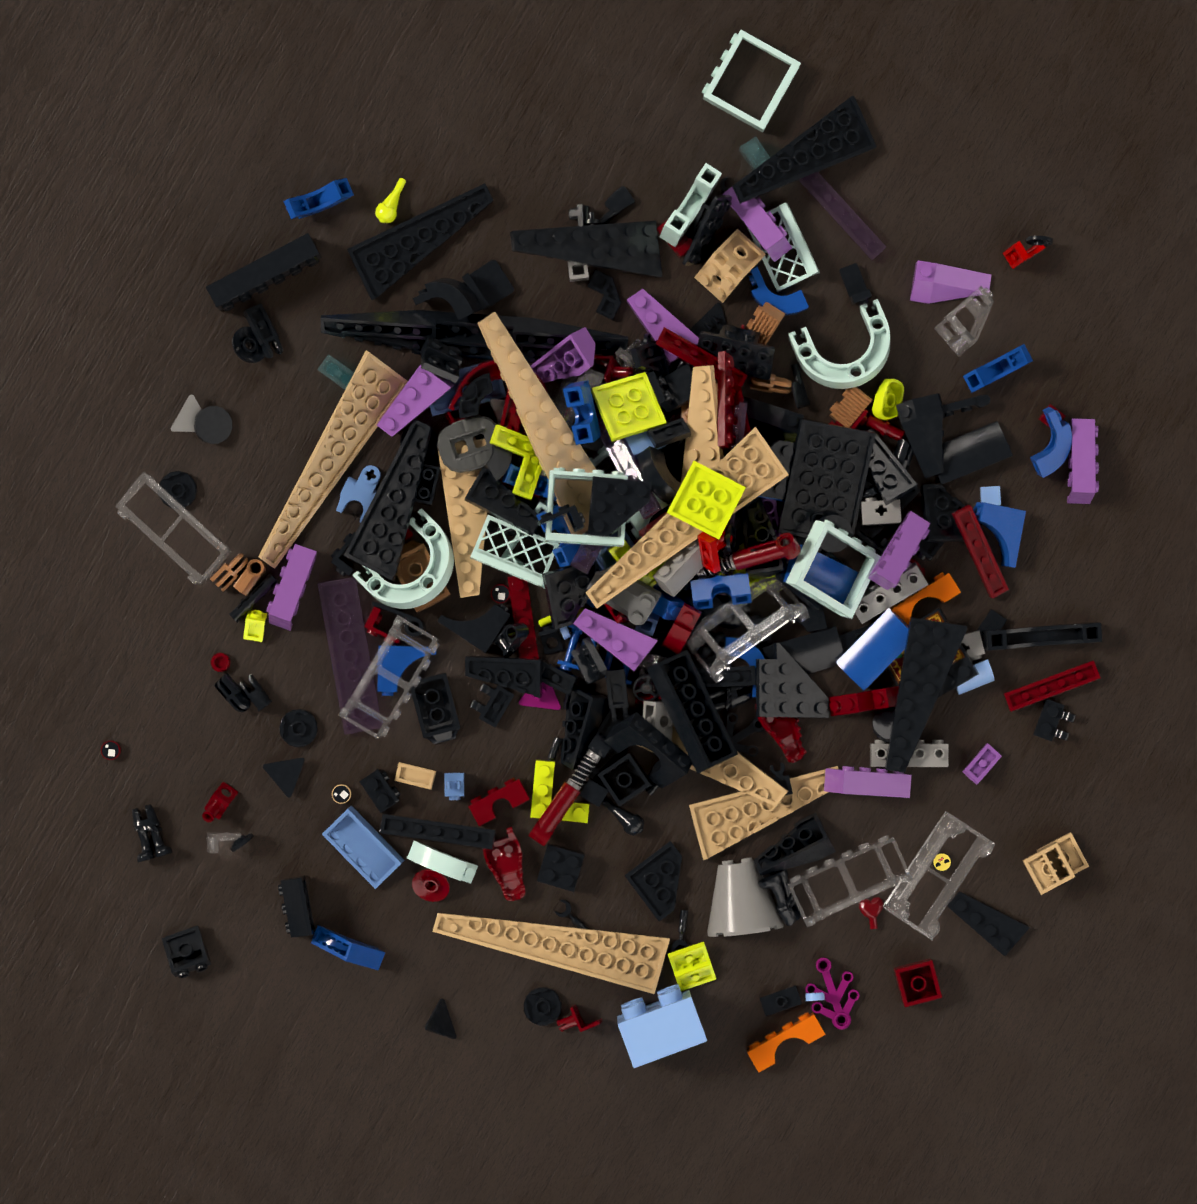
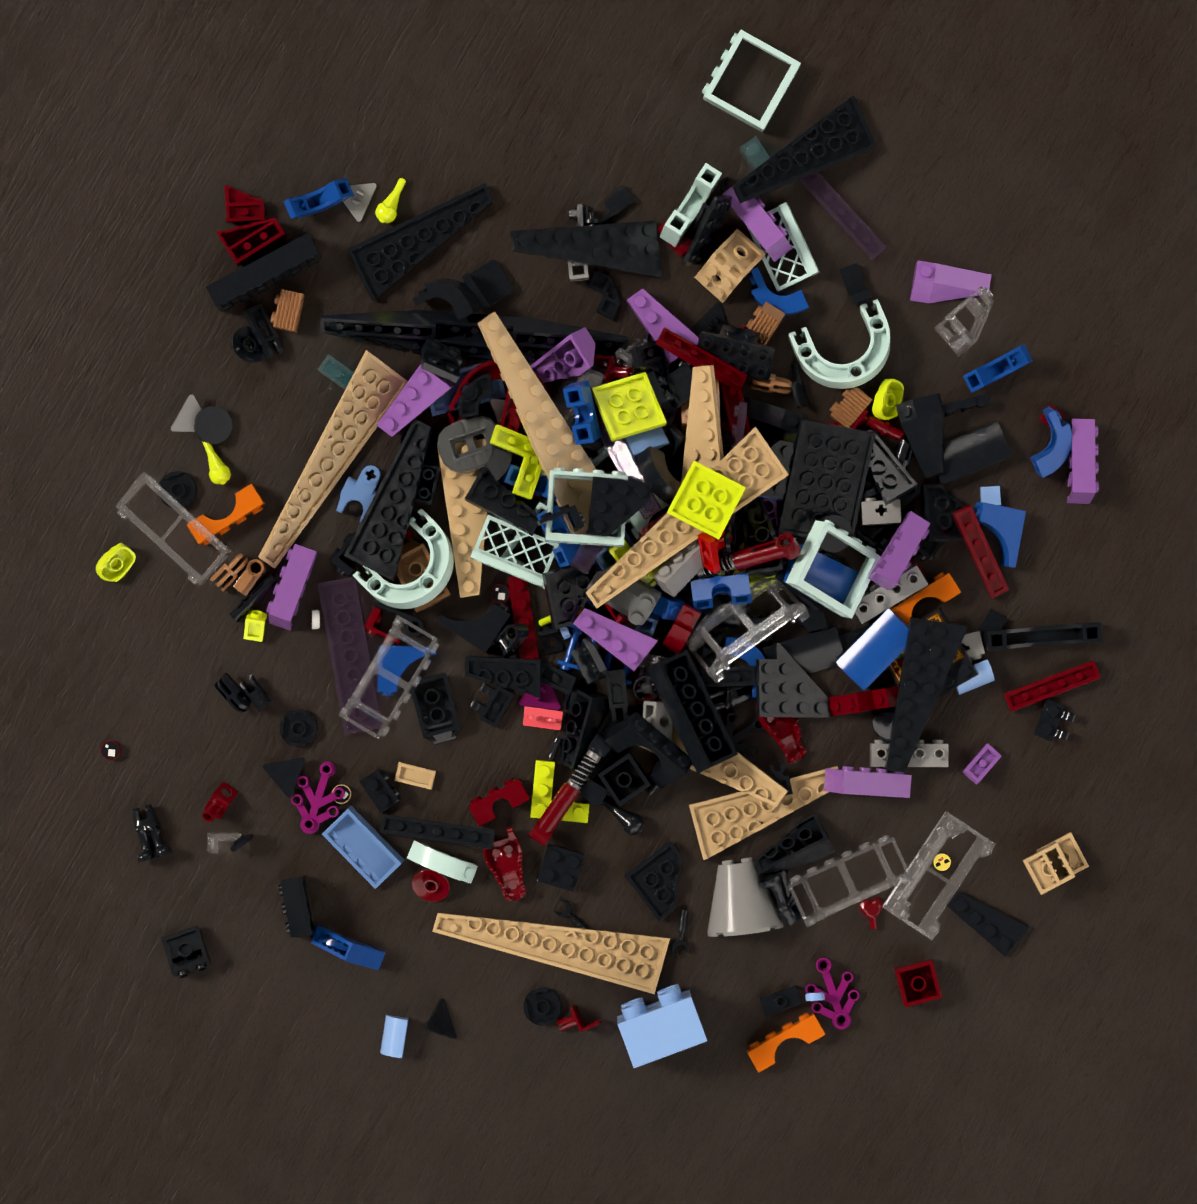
(115, 563): none -> neon yellow piece
(219, 472): none -> neon yellow piece
(220, 662): dark red tile -> none
(242, 206): none -> dark red wing
(247, 502): none -> orange arch
(251, 239): none -> dark red wedge
(288, 310): none -> medium nougat brick
(315, 619): none -> white tile
(317, 800): none -> magenta plant
(359, 202): none -> light grey piece
(394, 1036): none -> light blue brick
(454, 785): medium blue brick -> none
(542, 718): none -> coral bracket
(669, 433): black plate -> none
(692, 966): neon yellow slope -> none
(725, 400): dark red plate -> none
(1017, 254): red piece -> none

